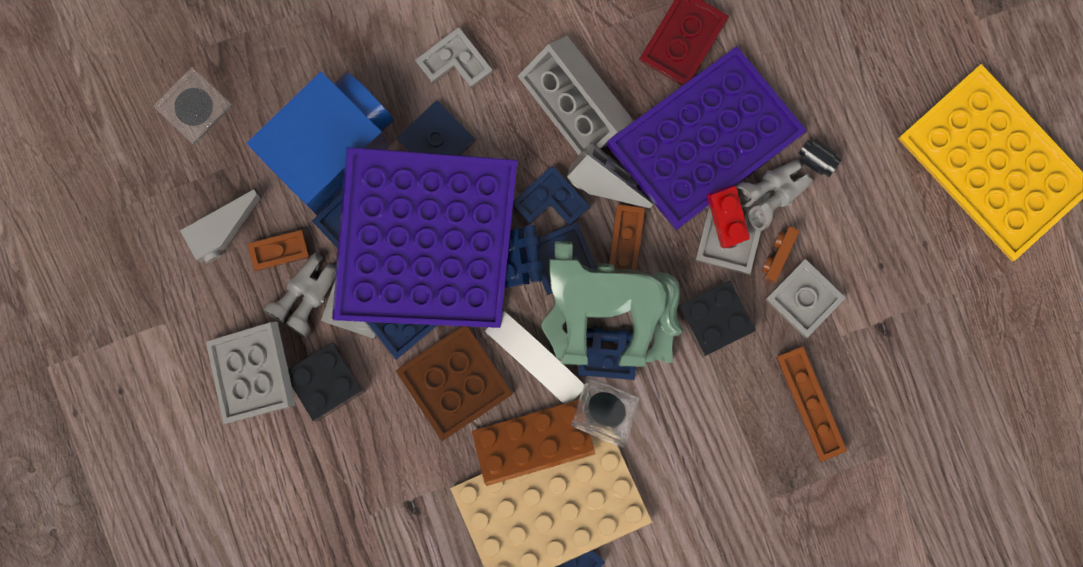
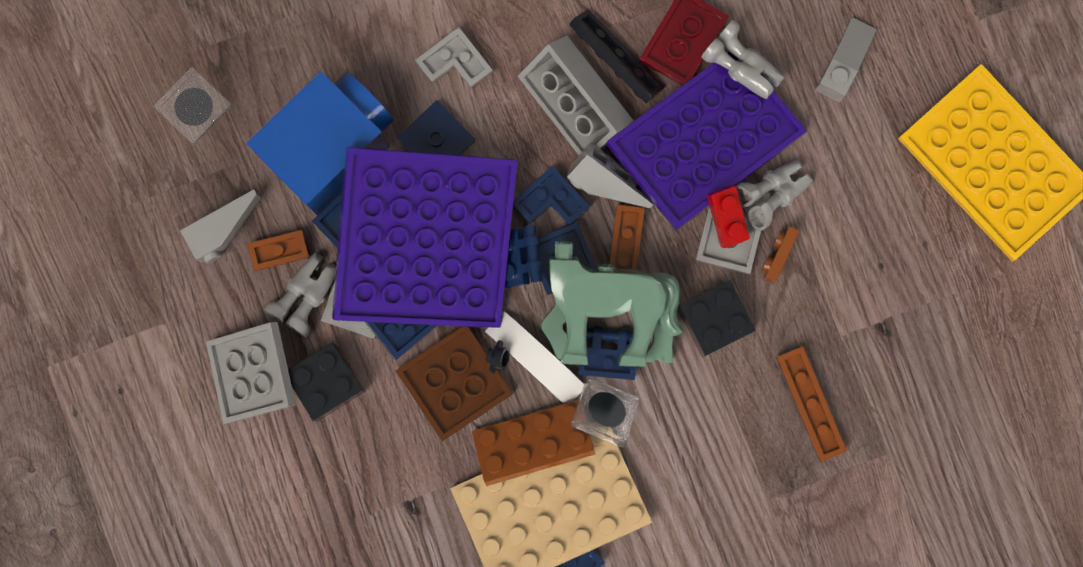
(498, 357): none -> black plate
(616, 55): none -> black plate
(751, 71): none -> light grey piece
(805, 298): light grey plate -> none
(819, 157): black brick -> none
(846, 60): none -> light grey slope

